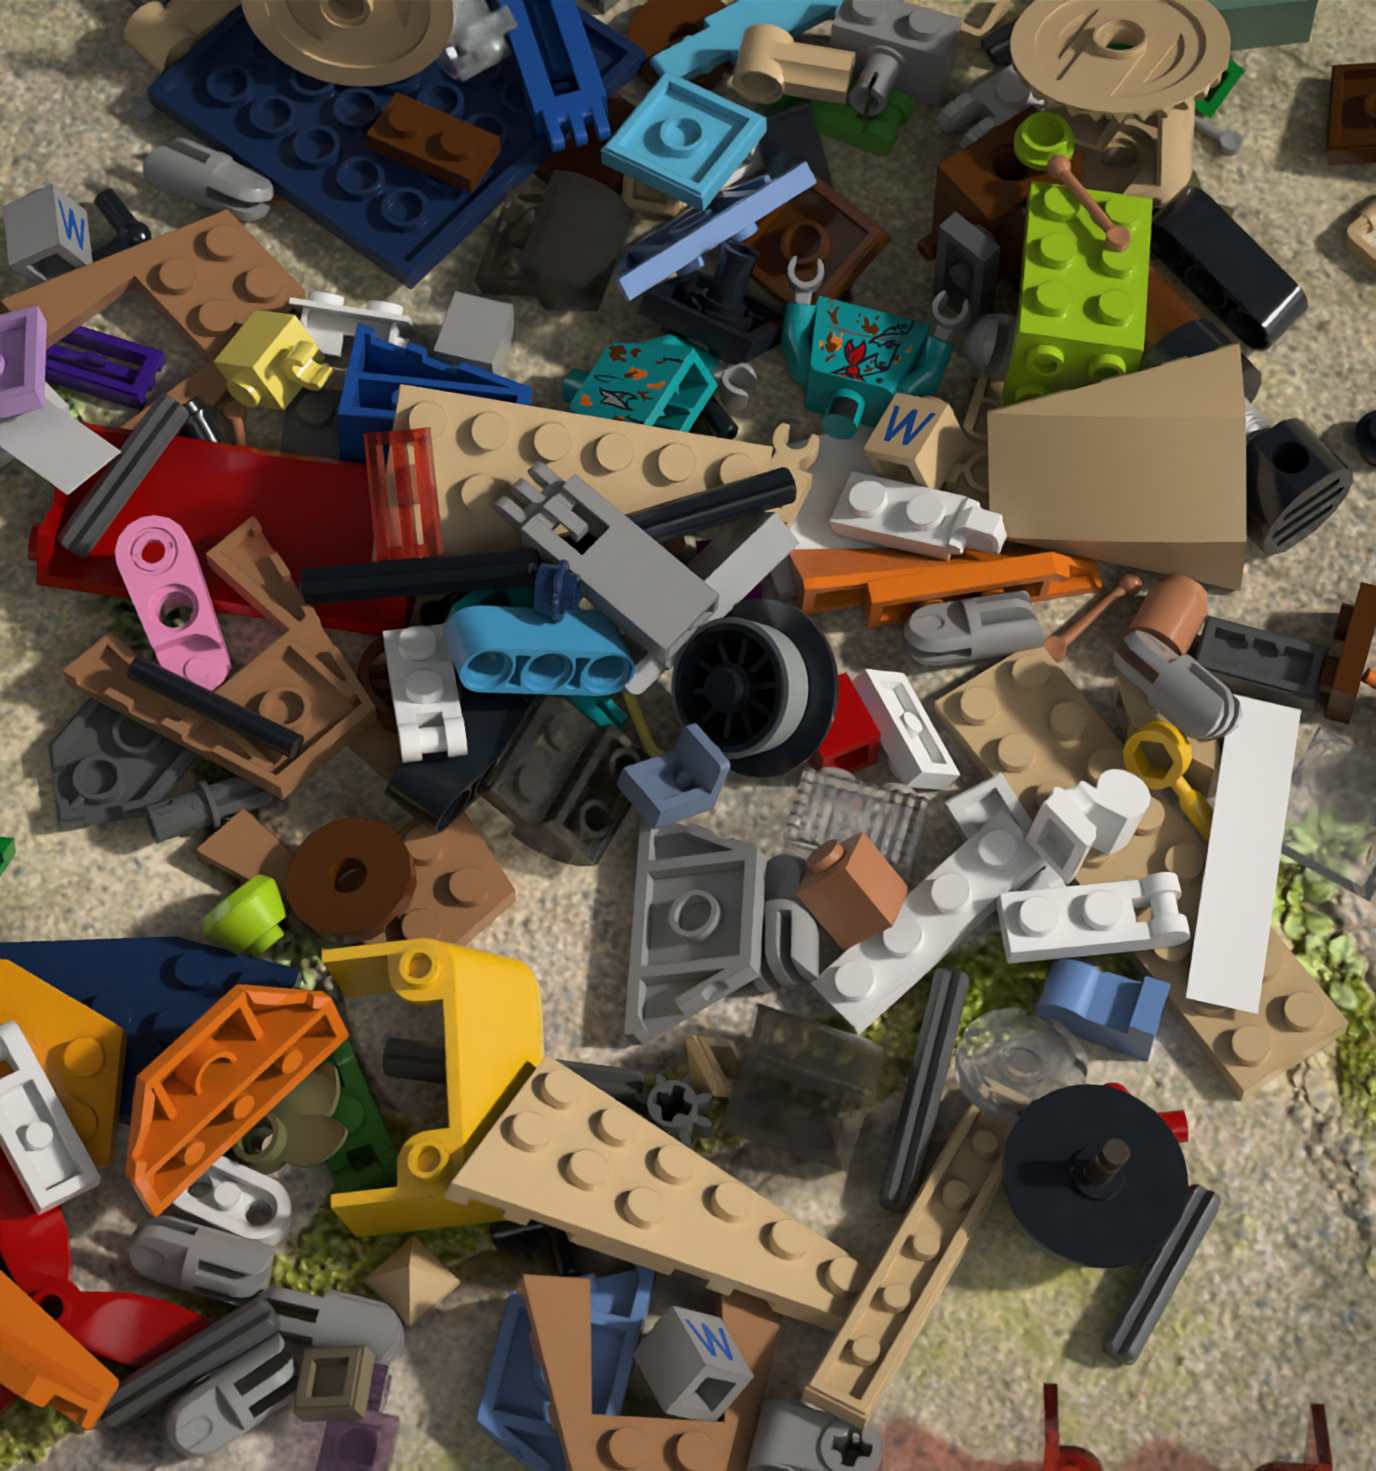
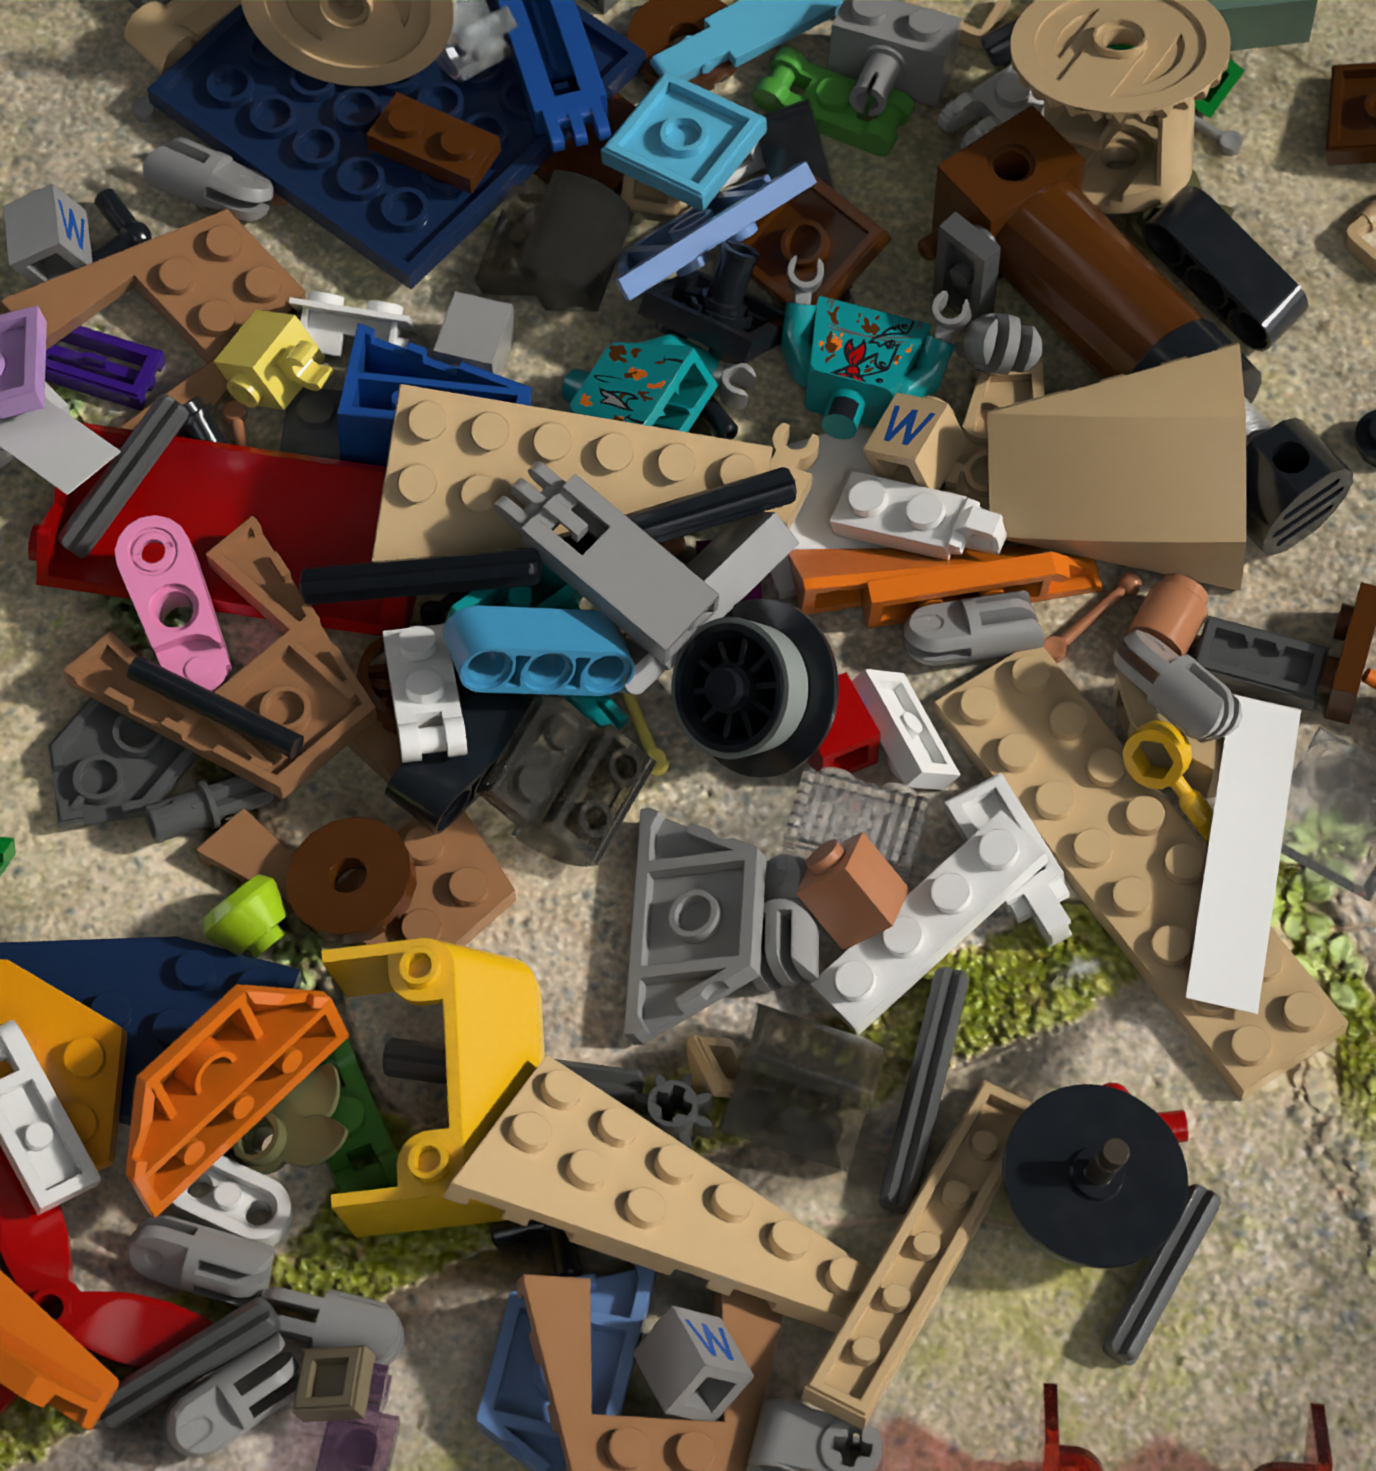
(411, 1281): tan slope -> none
(426, 489): clear red tile -> none
(556, 590): dark blue plate -> none
(677, 781): sand blue bracket -> none
(776, 65): tan piece -> none
(1015, 1060): clear tile -> none
(1041, 138): lime plate -> none
(1078, 299): lime bracket -> none
(1088, 818): white leg -> none
(1091, 919): white plate -> none
(1104, 1006): medium blue leg -> none
(1117, 237): nougat hinge -> none

